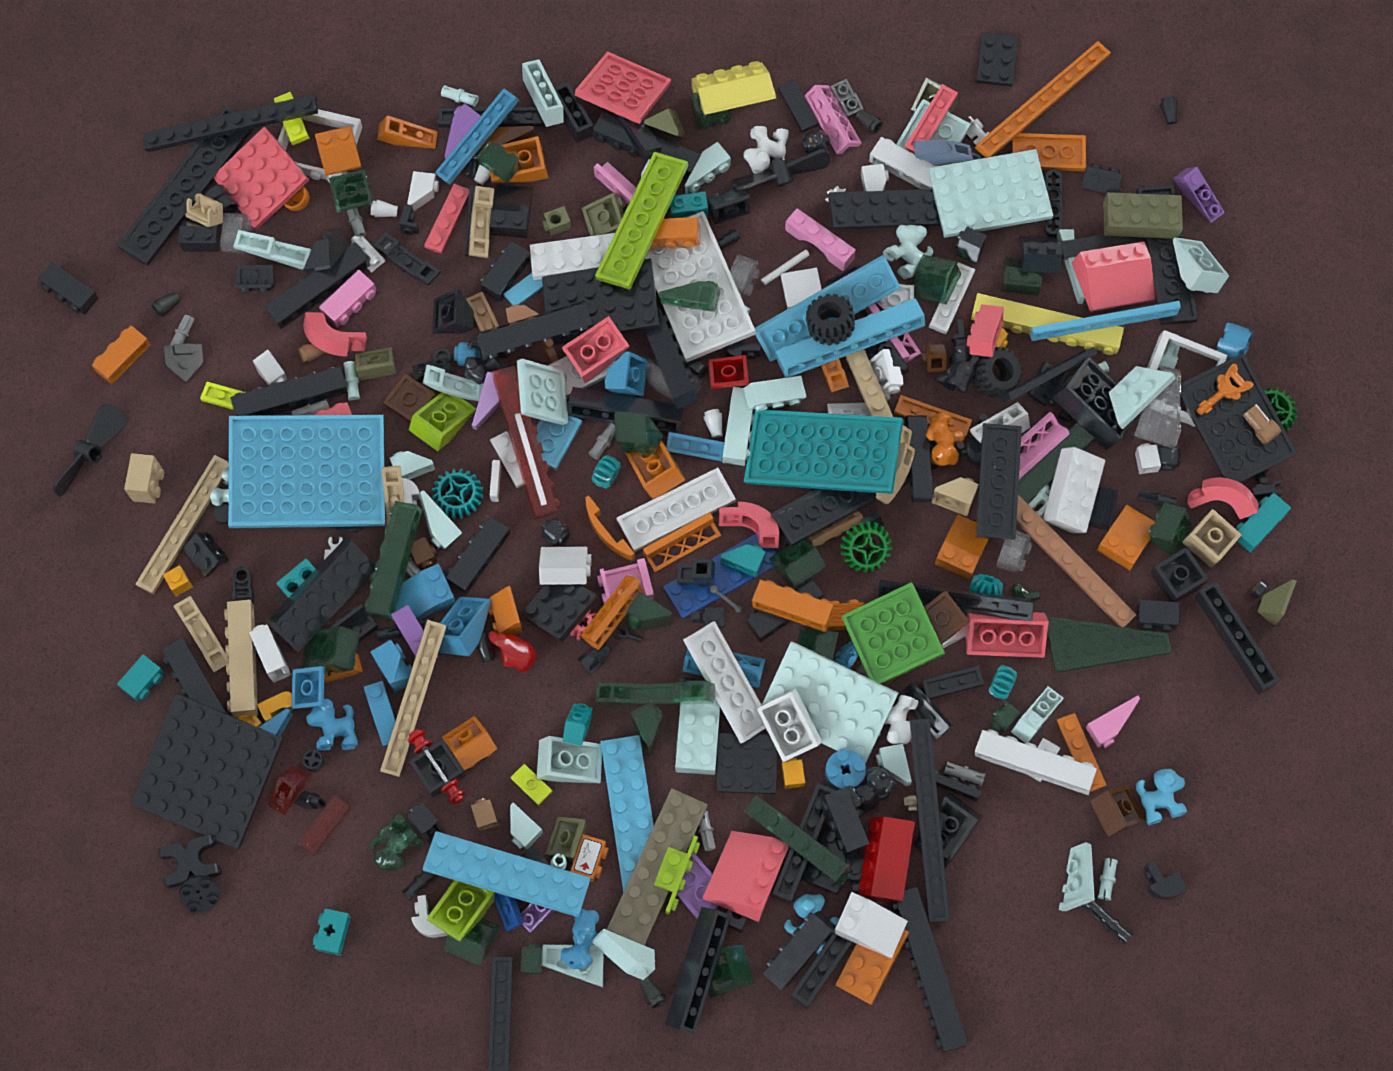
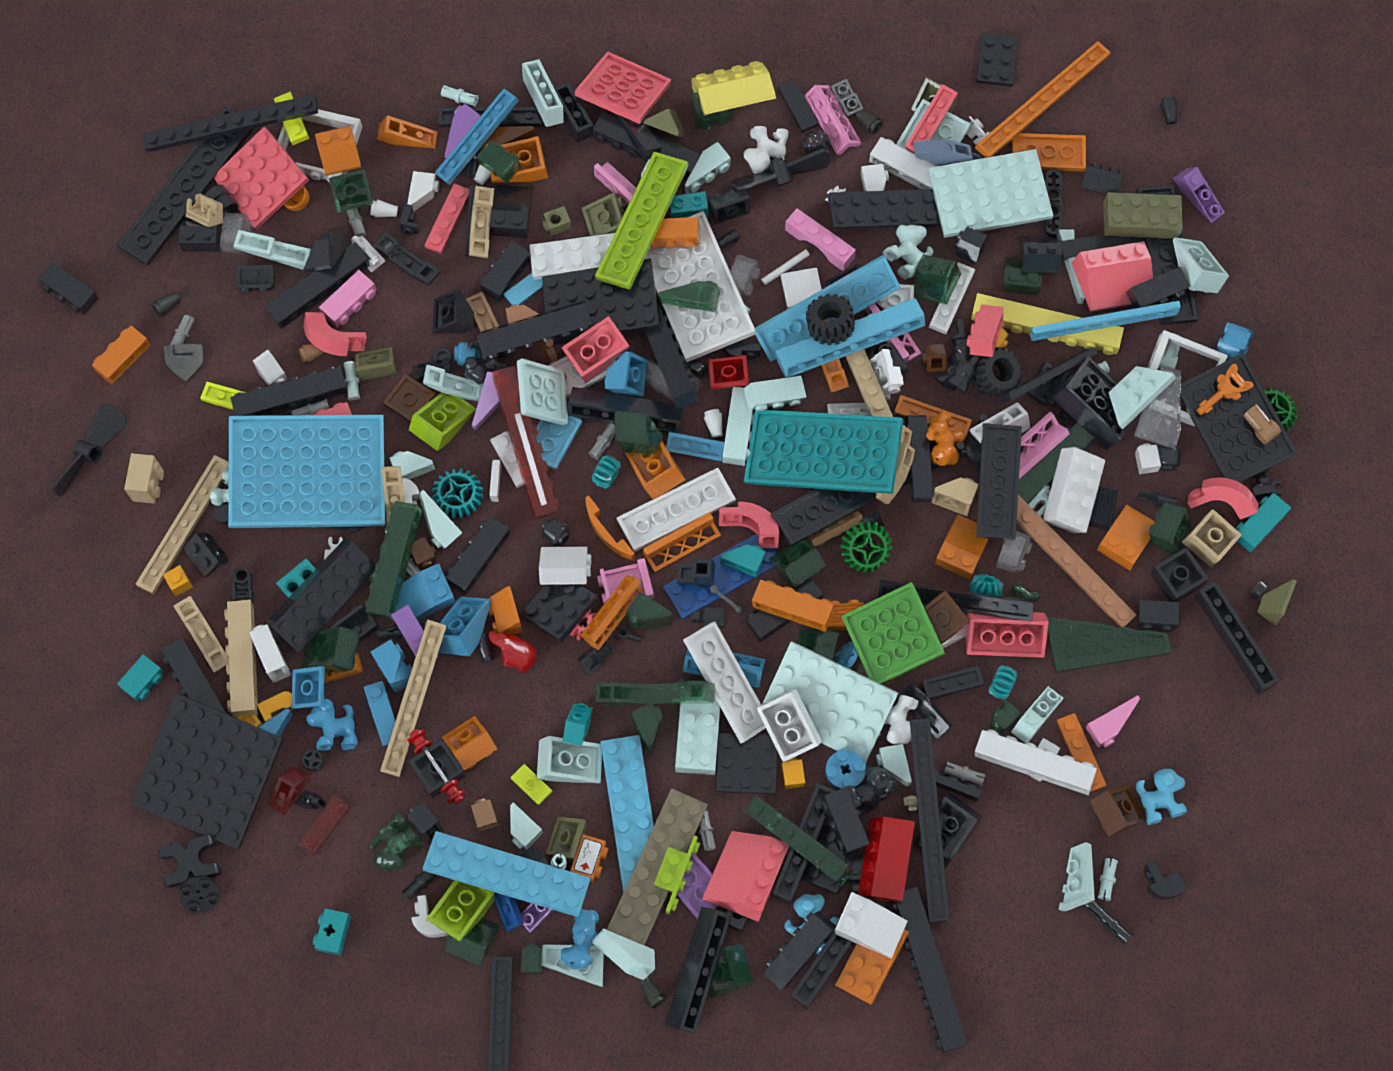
(1158, 289): none -> black brick

